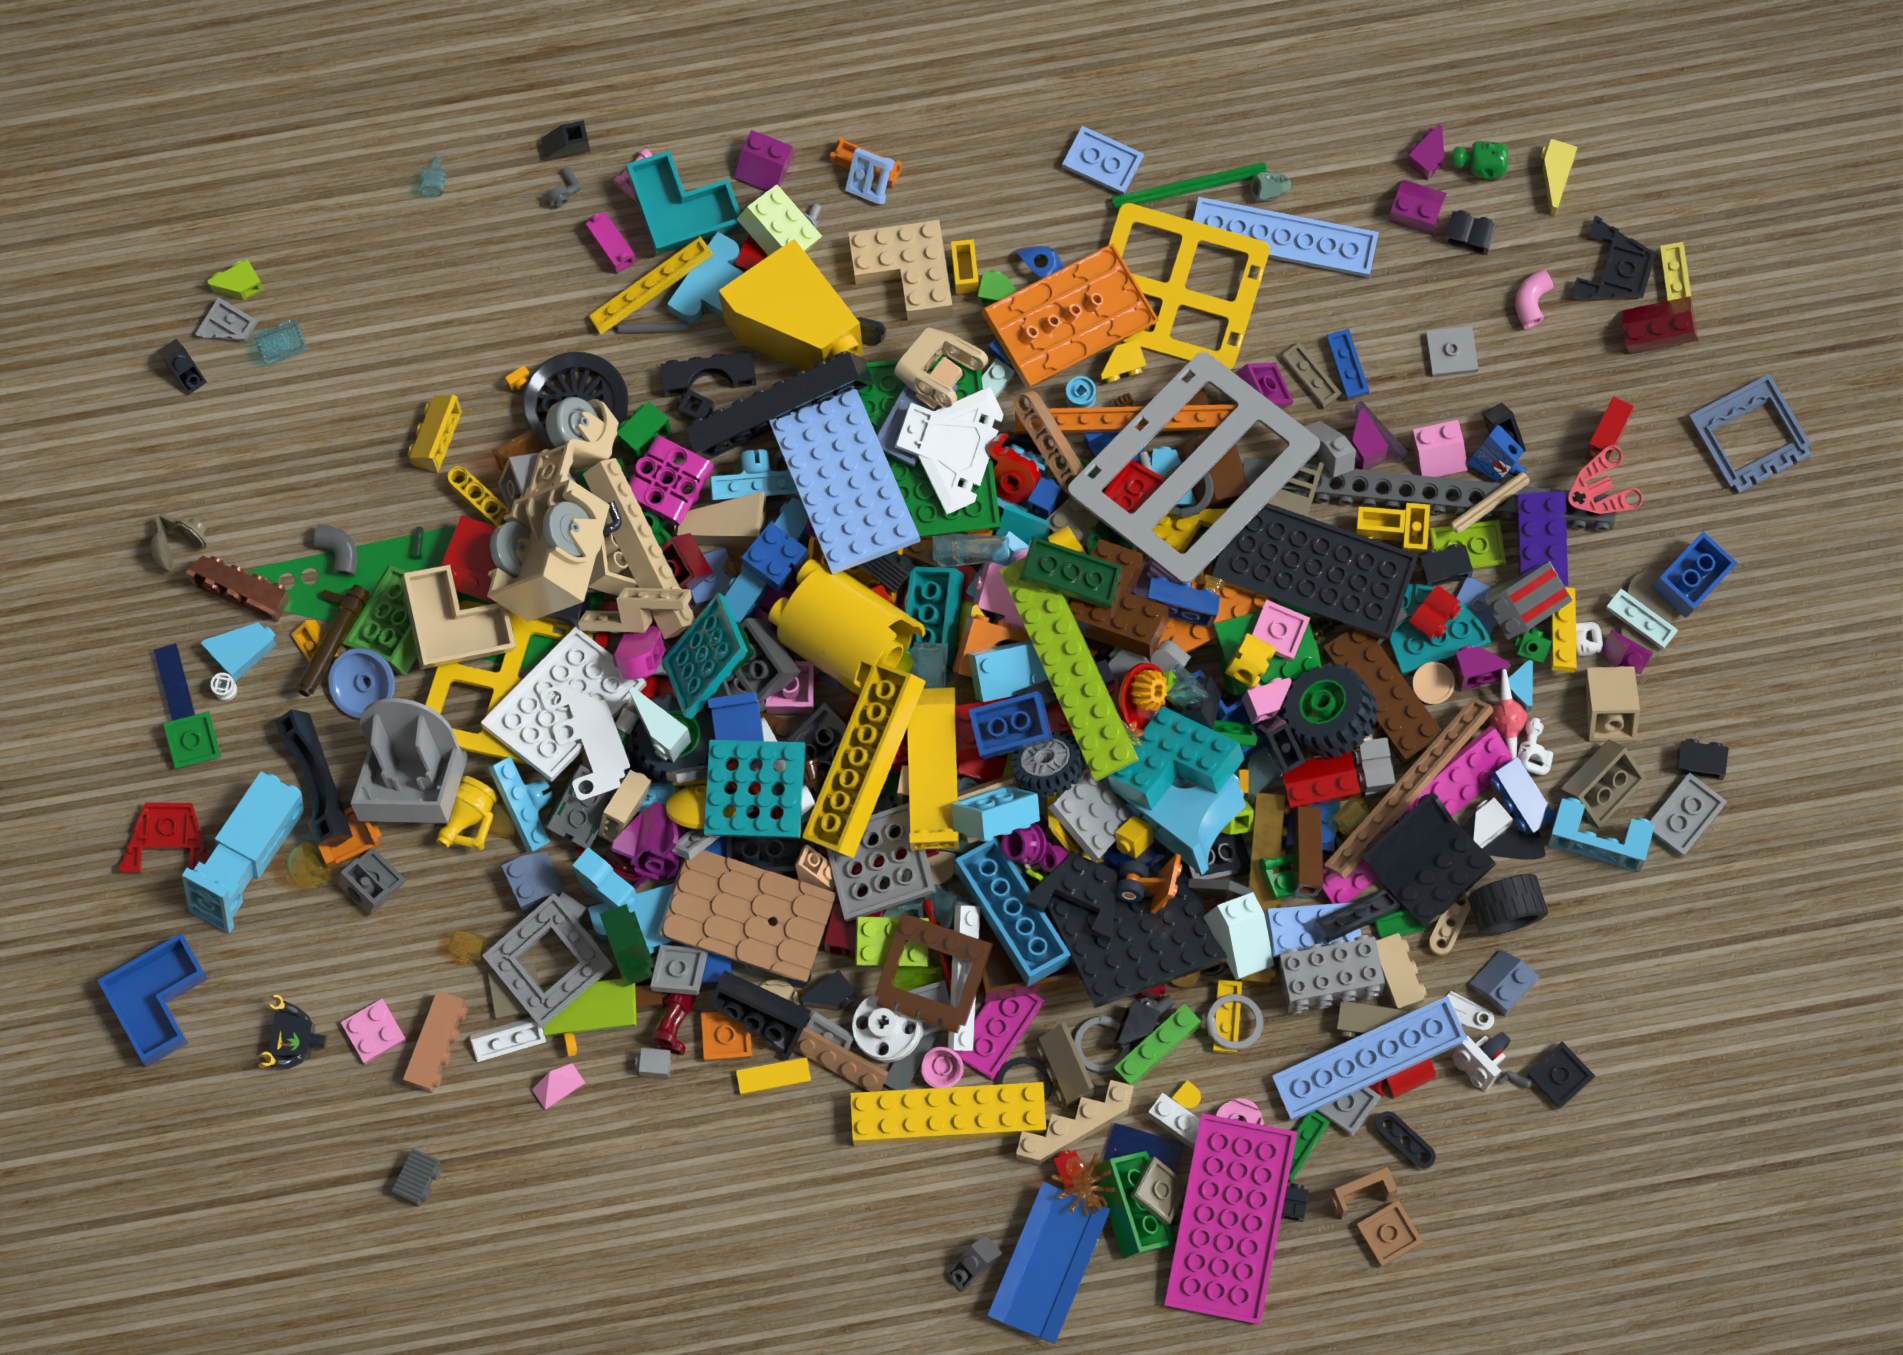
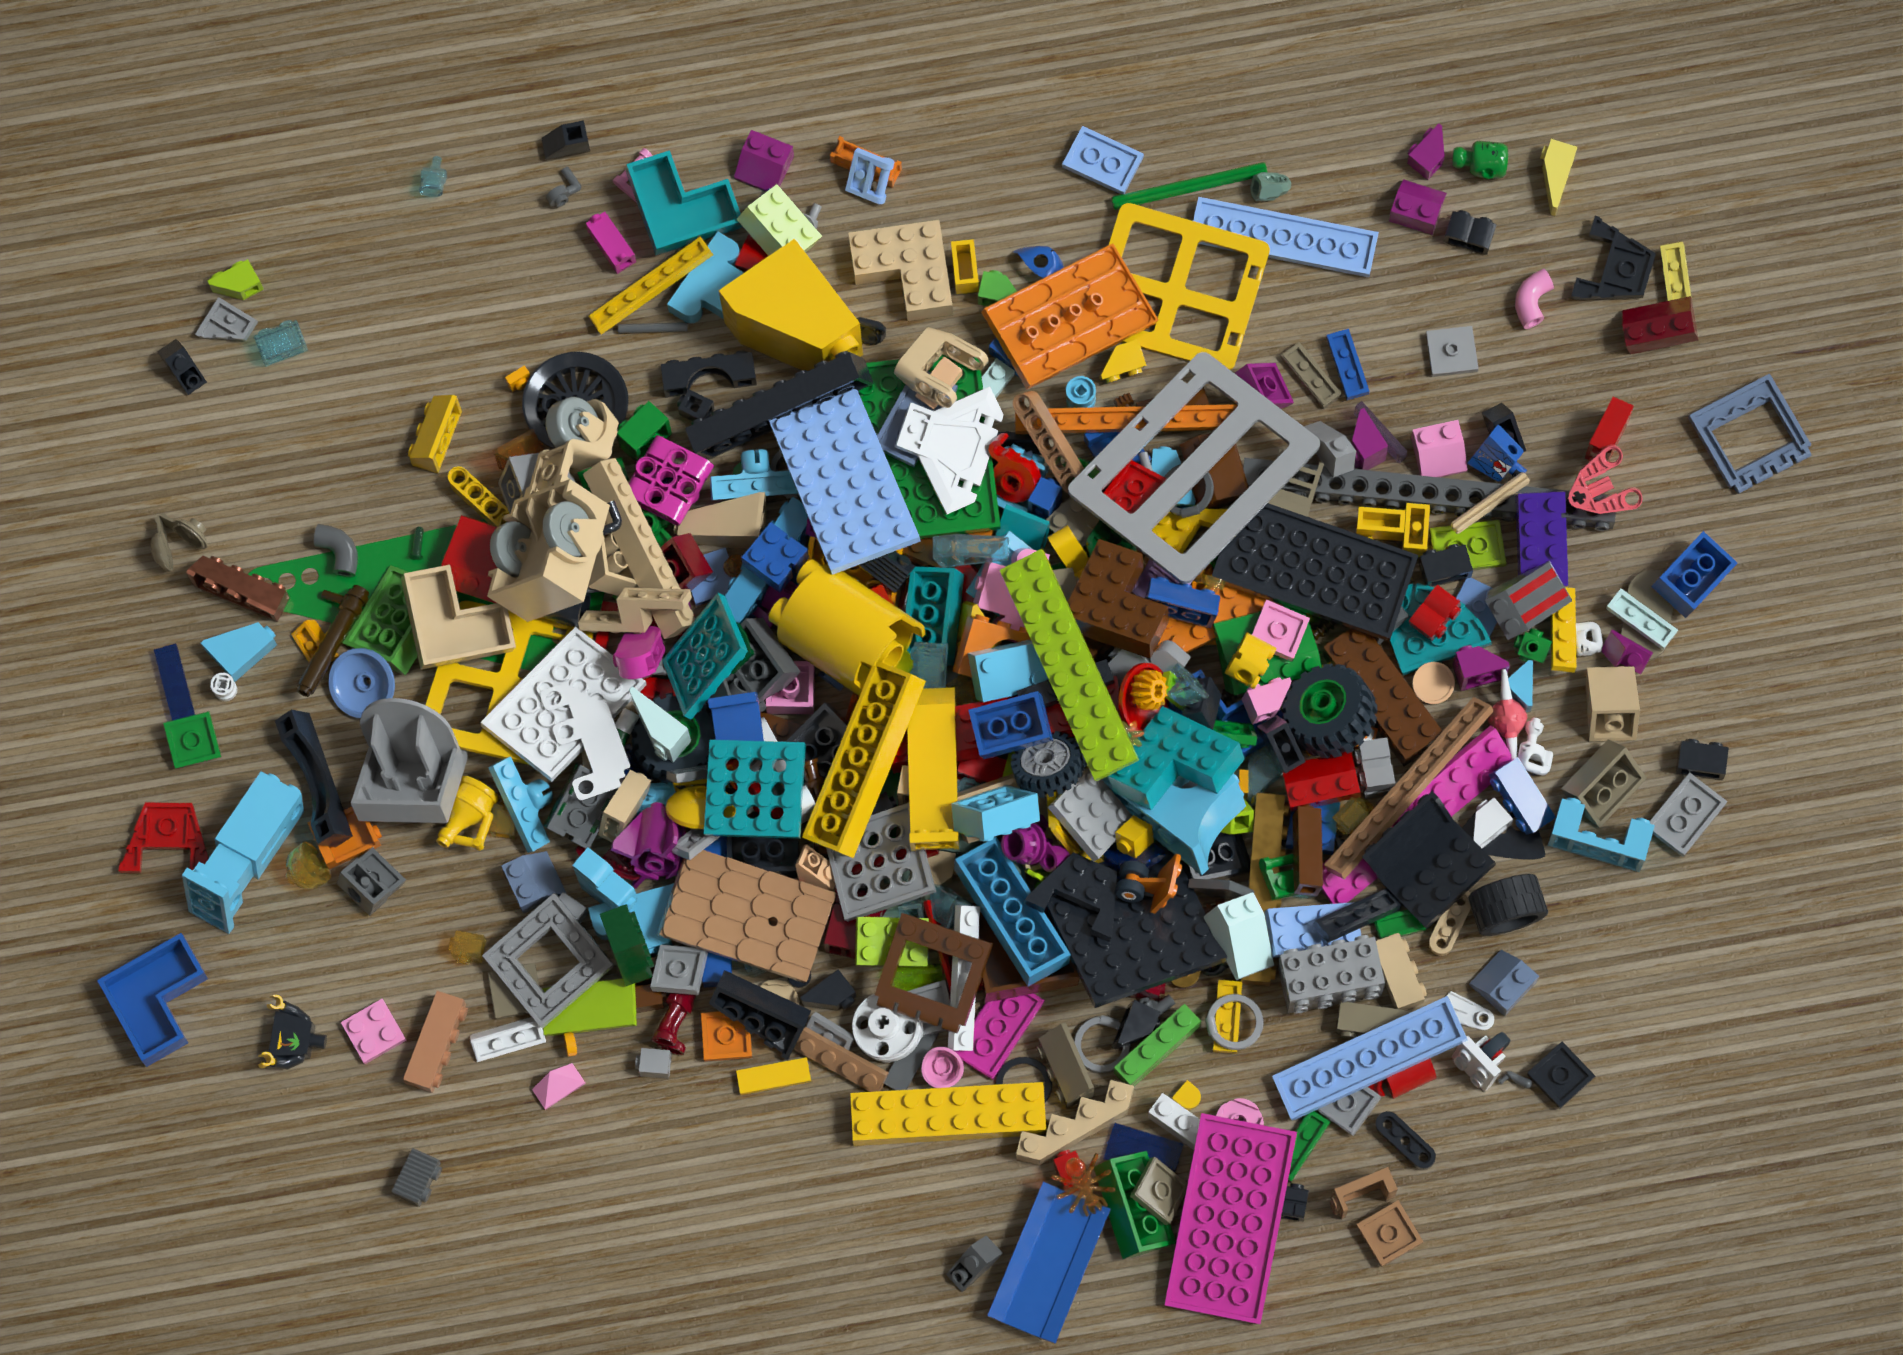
(1071, 572): dark green tile -> none

